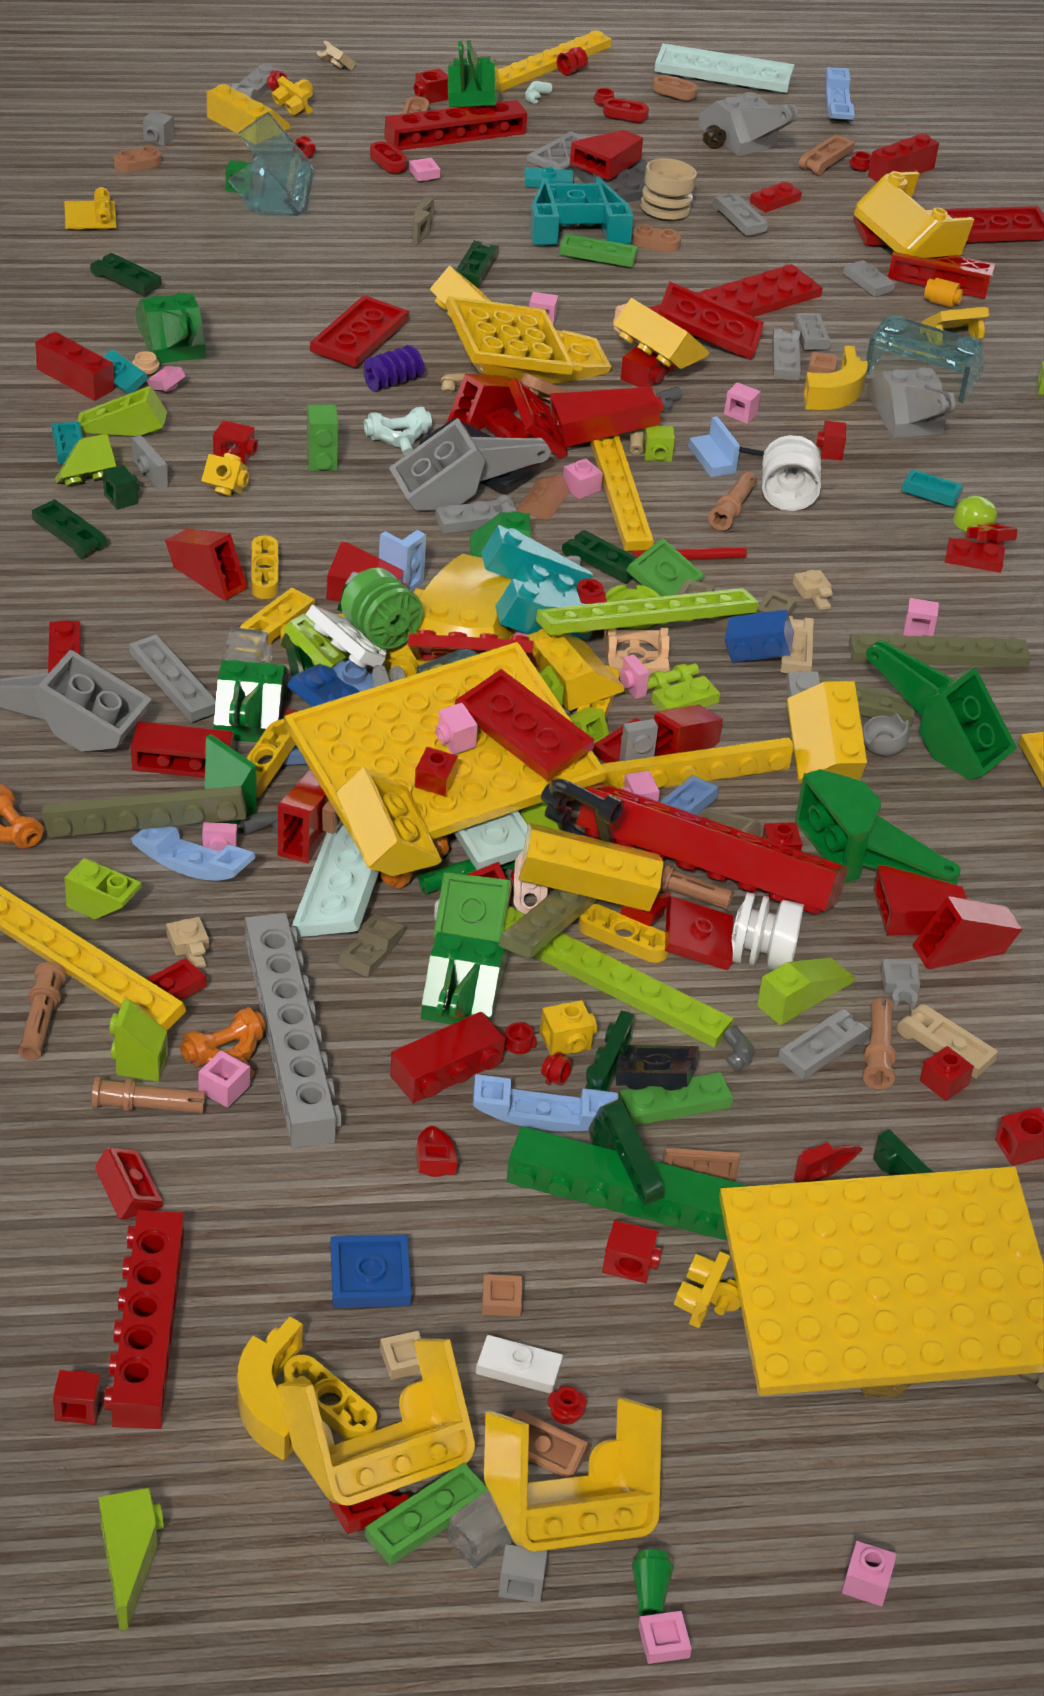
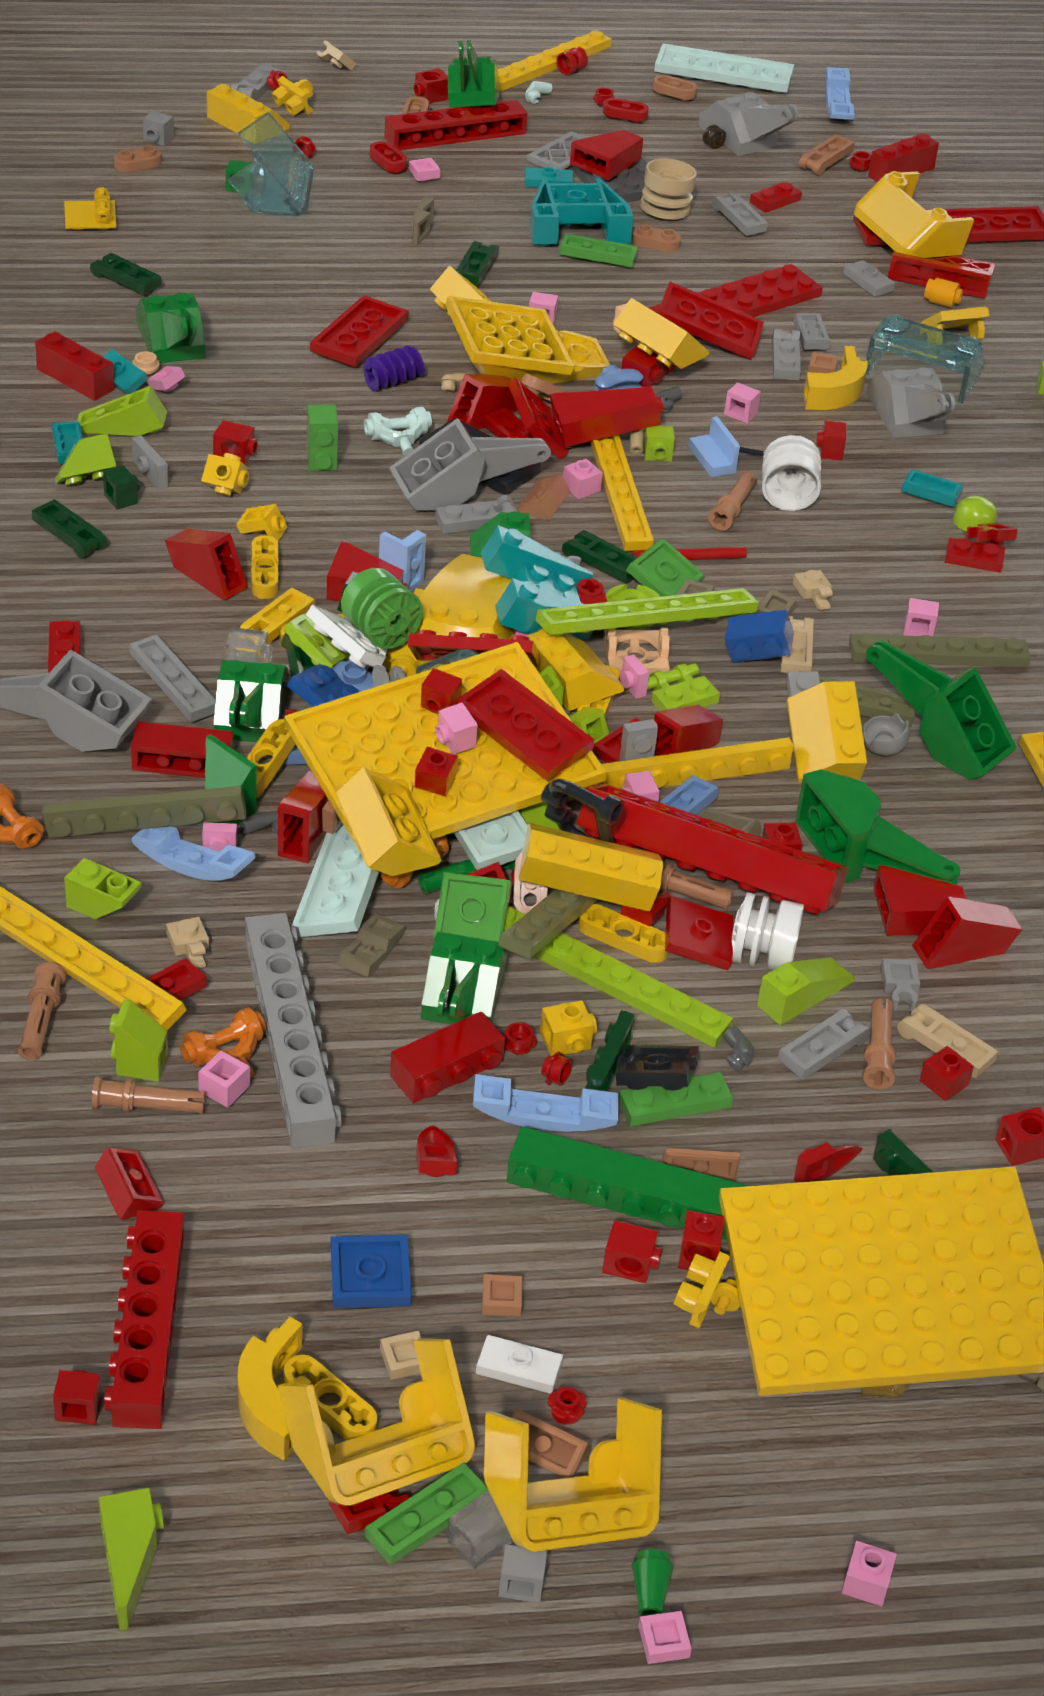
(261, 519): none -> yellow bracket
(440, 690): none -> red plate
(615, 1131): dark green beam -> none
(616, 378): none -> medium blue piece
(700, 1236): none -> red brick

